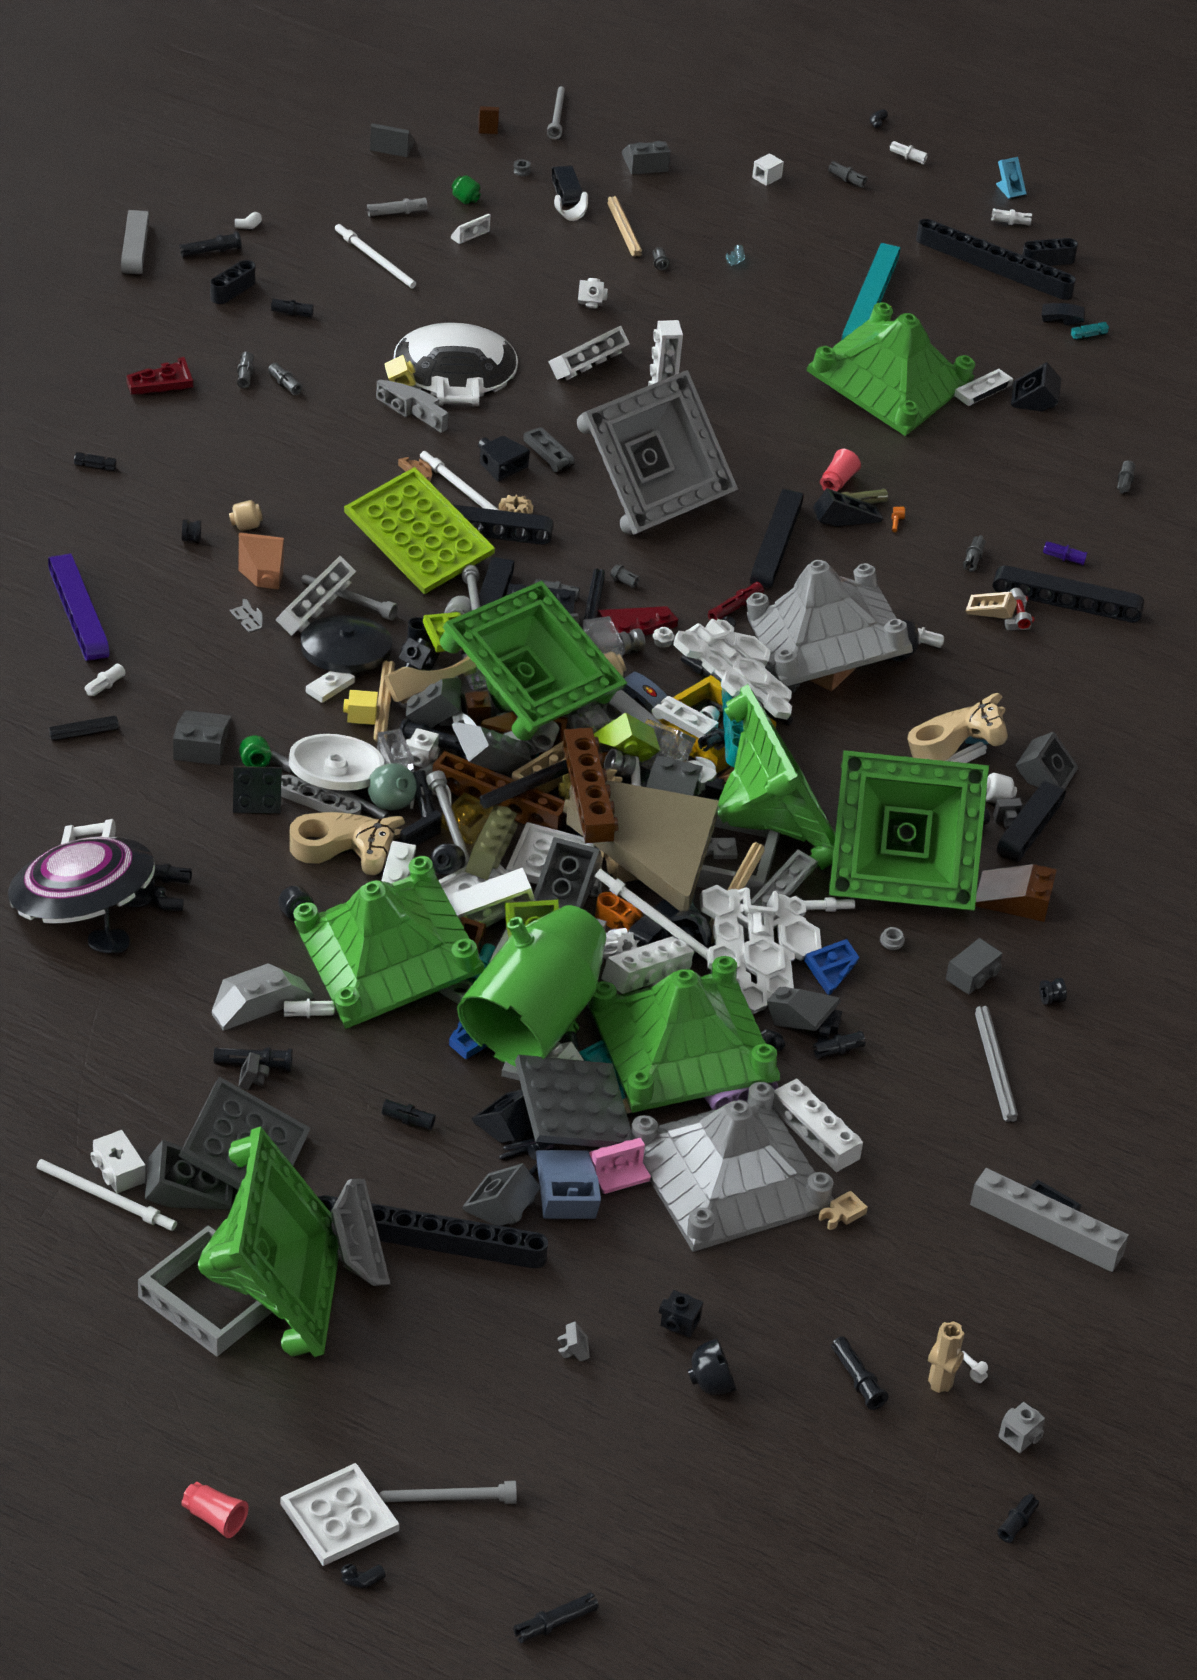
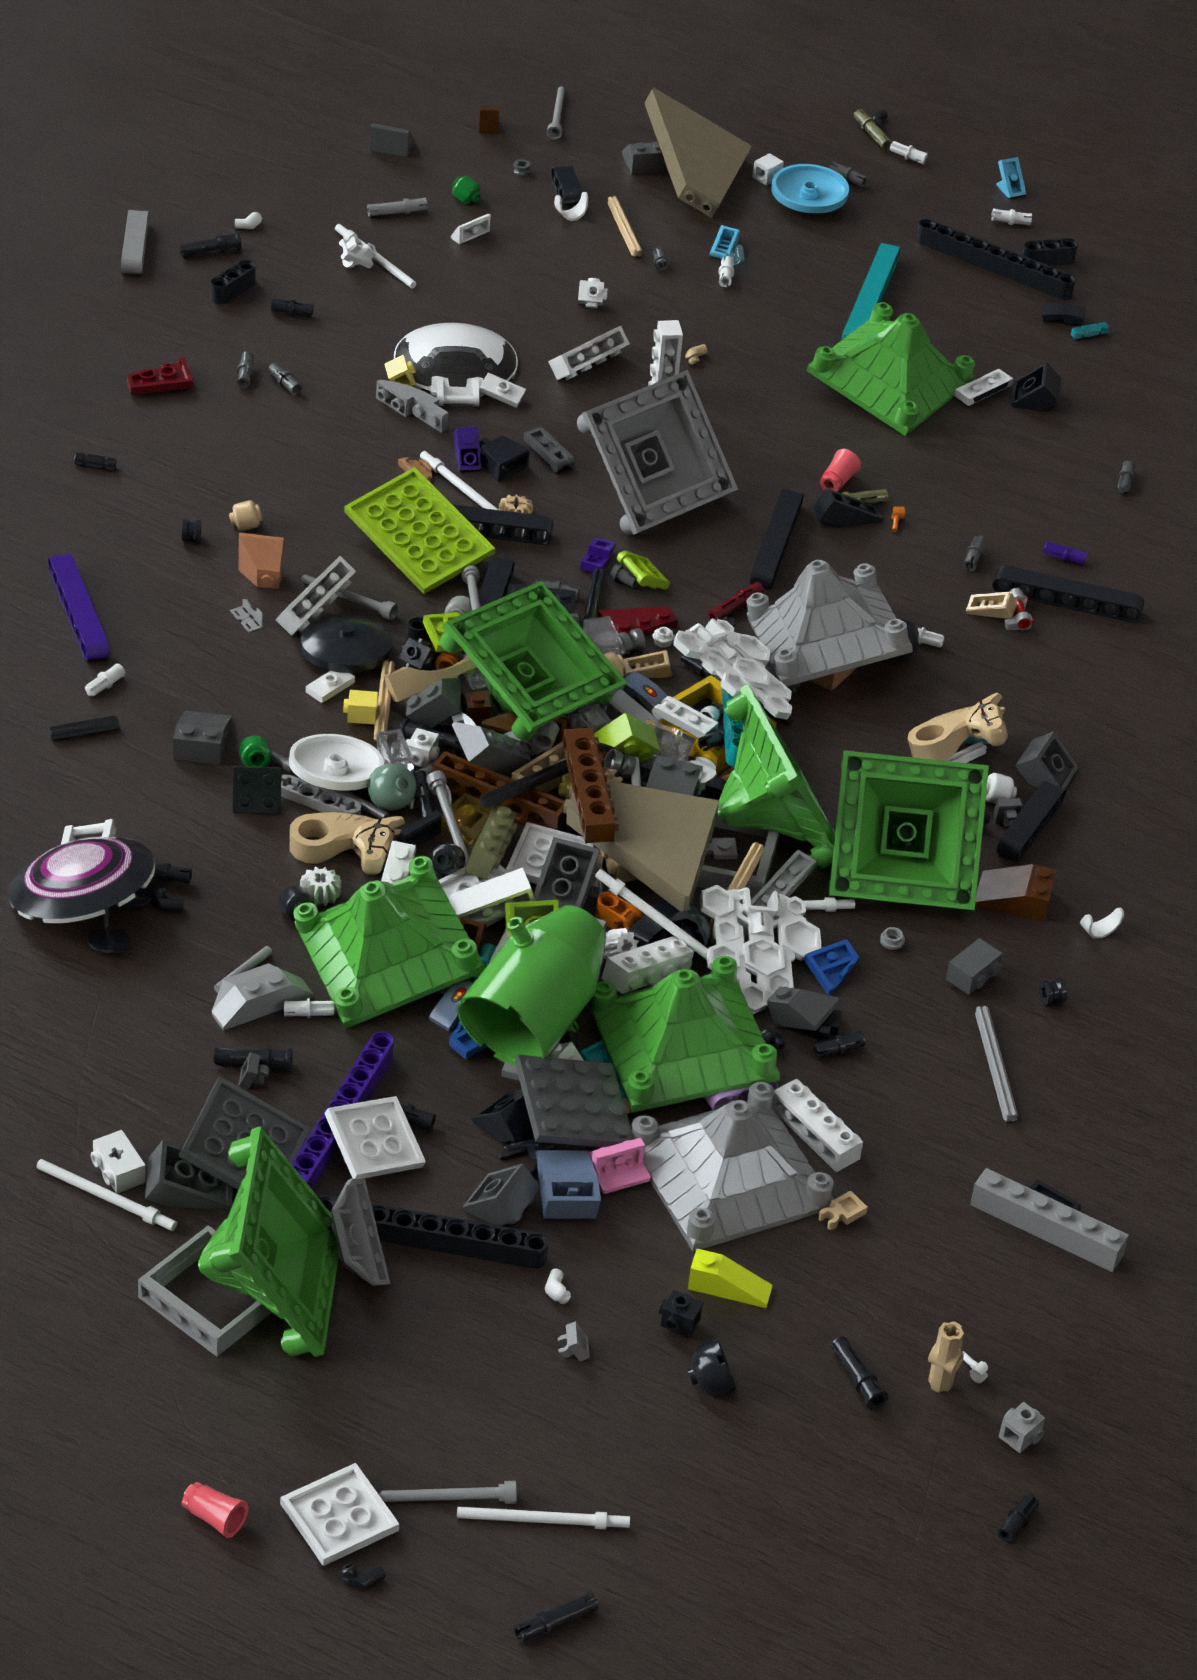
(248, 965): none -> light grey bar
(322, 885): none -> white gear
(355, 254): none -> white hips
(356, 1088): none -> dark purple beam
(375, 1137): none -> white plate
(445, 1011): none -> sand blue slope
(446, 660): none -> orange cone
(467, 448): none -> dark purple slope
(502, 390): none -> white plate
(555, 1289): none -> white arm
(598, 555): none -> dark purple slope
(599, 1519): none -> white bar
(643, 570): none -> lime plate
(656, 665): none -> tan slope
(693, 353): none -> tan arm
(696, 152): none -> dark tan slope
(724, 1278): none -> neon yellow slope
(725, 233): none -> medium azure slope
(726, 271): none -> white pin
(810, 188): none -> medium azure dish
(868, 125): none -> olive pin
(1102, 927): none -> white helmet

